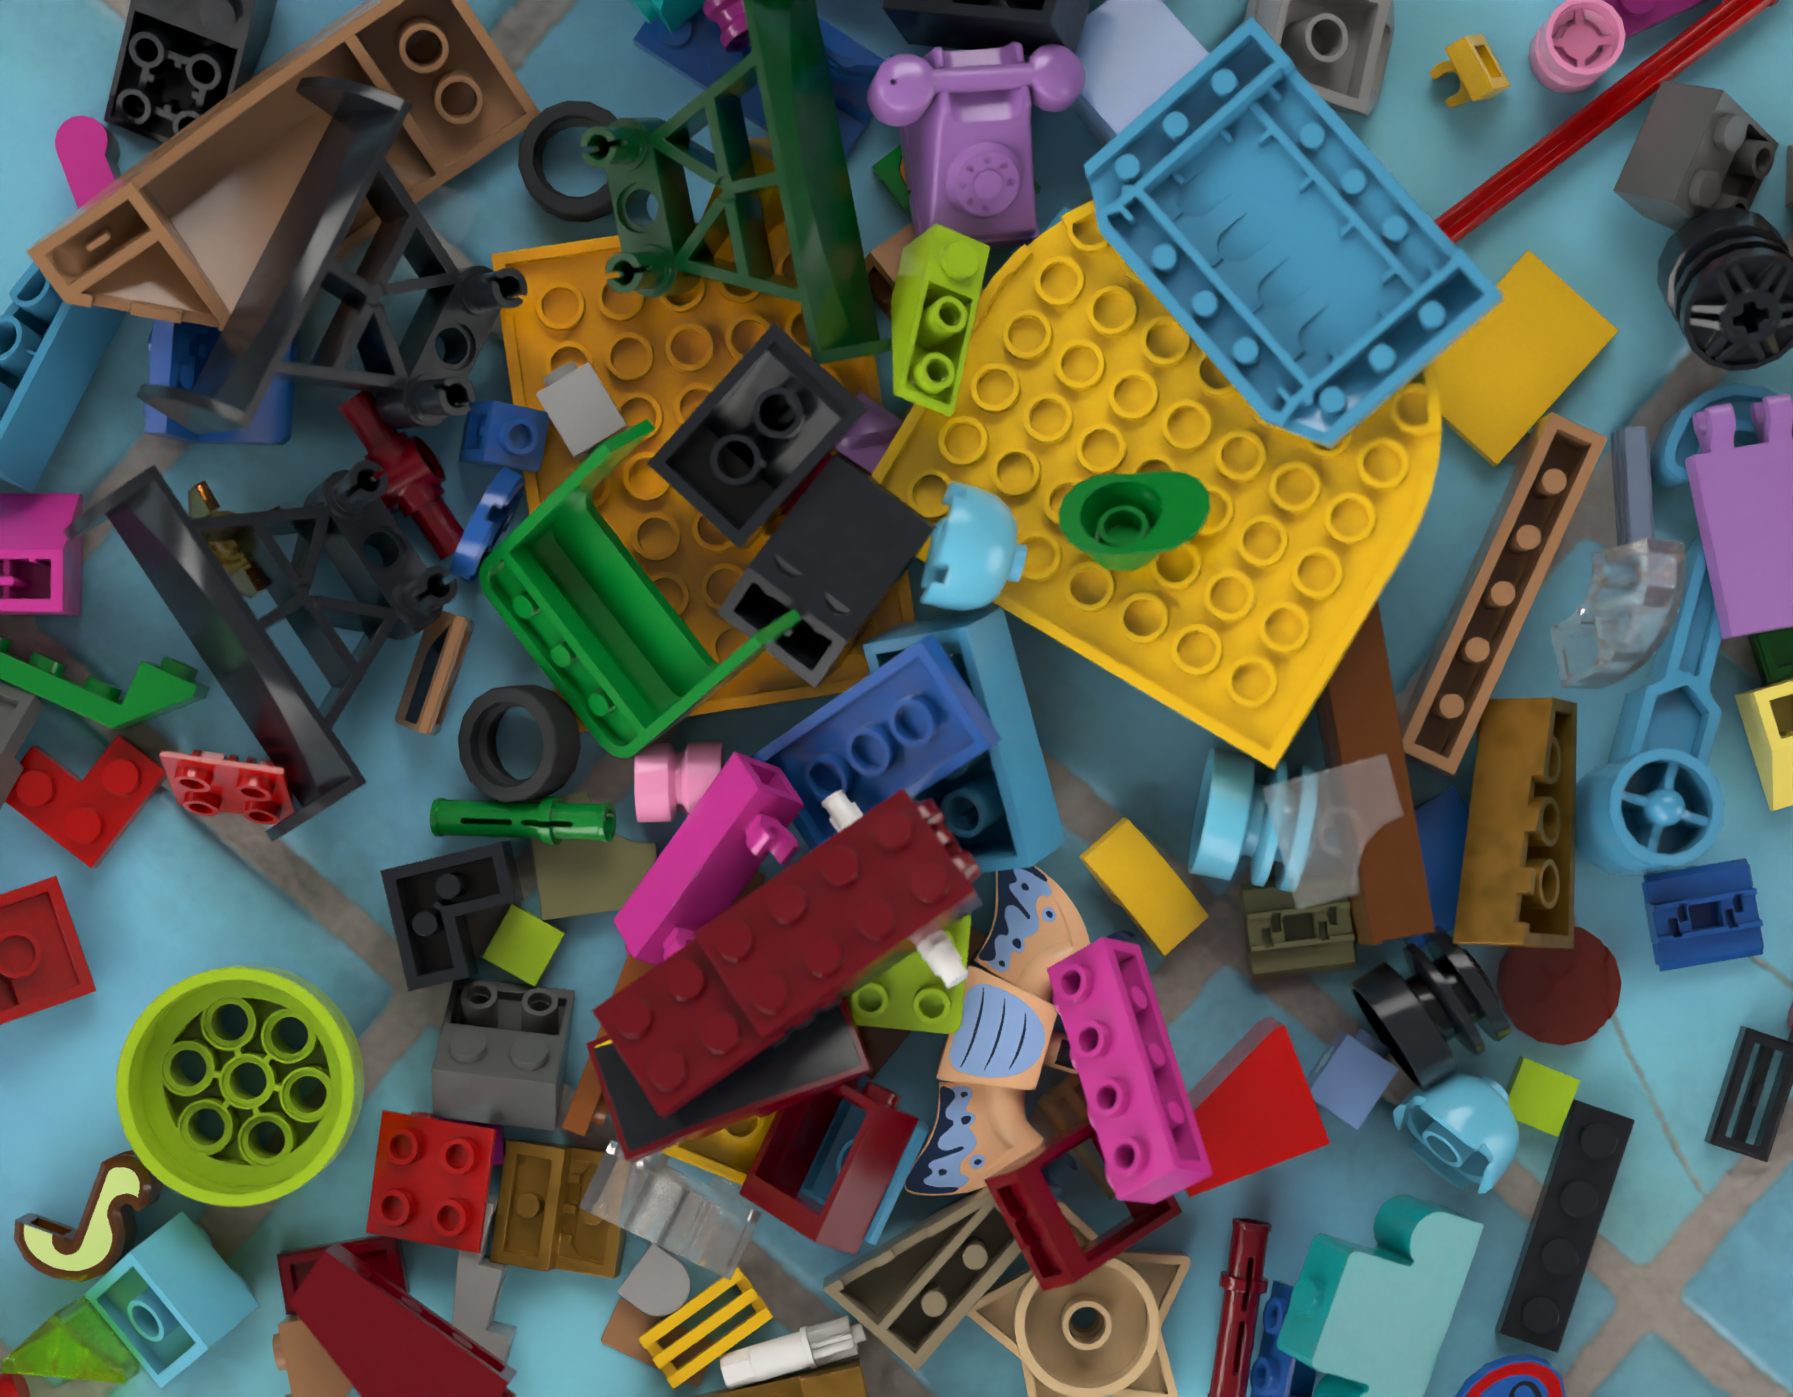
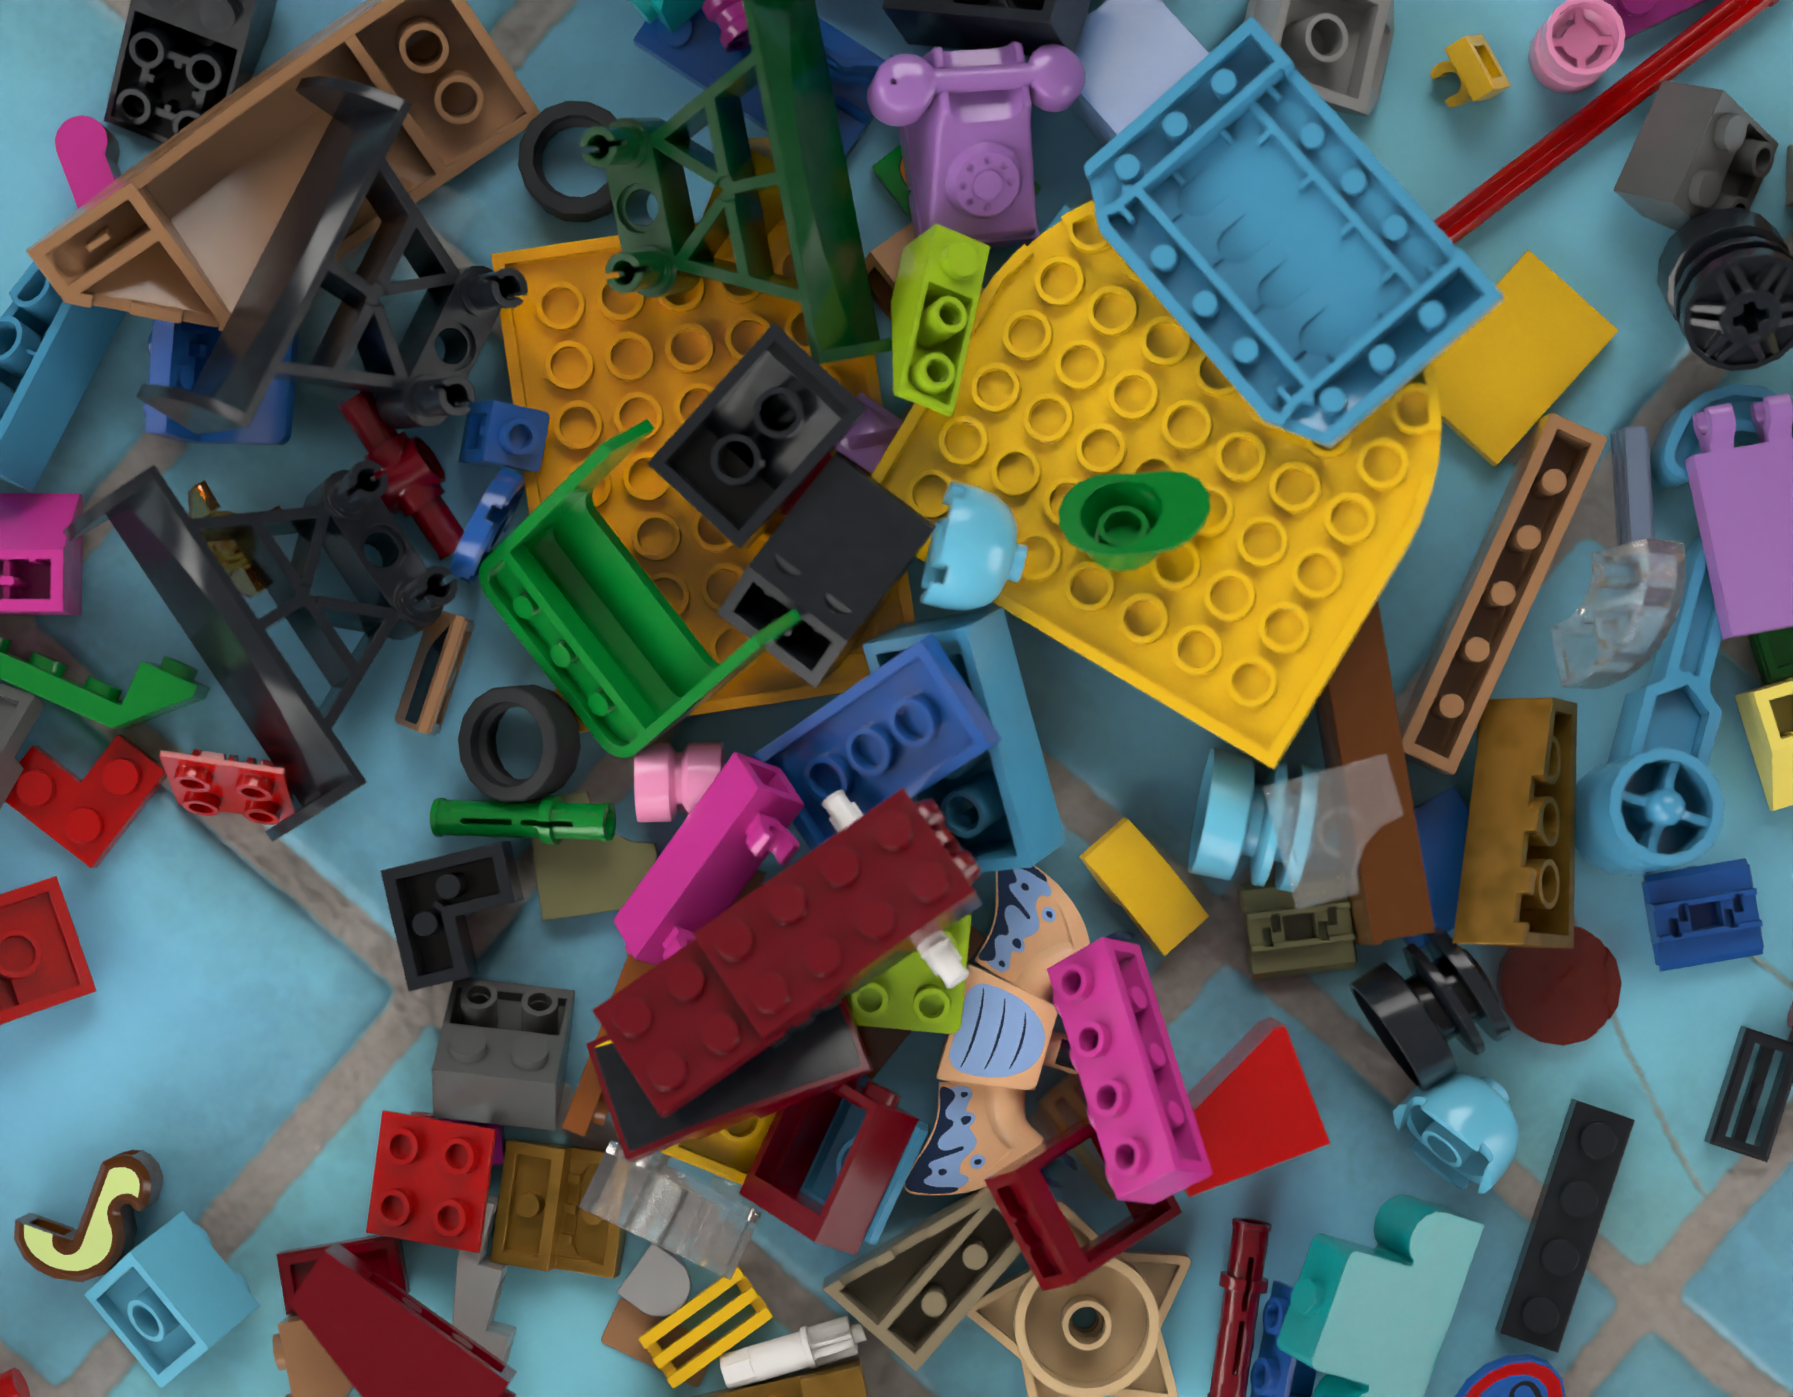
(74, 1346): clear neon green slope -> none
(163, 1106): lime wheel -> none
(524, 944): lime tile -> none
(580, 408): light grey brick -> none
(1351, 1076): medium blue brick -> none
(1540, 1095): lime tile -> none

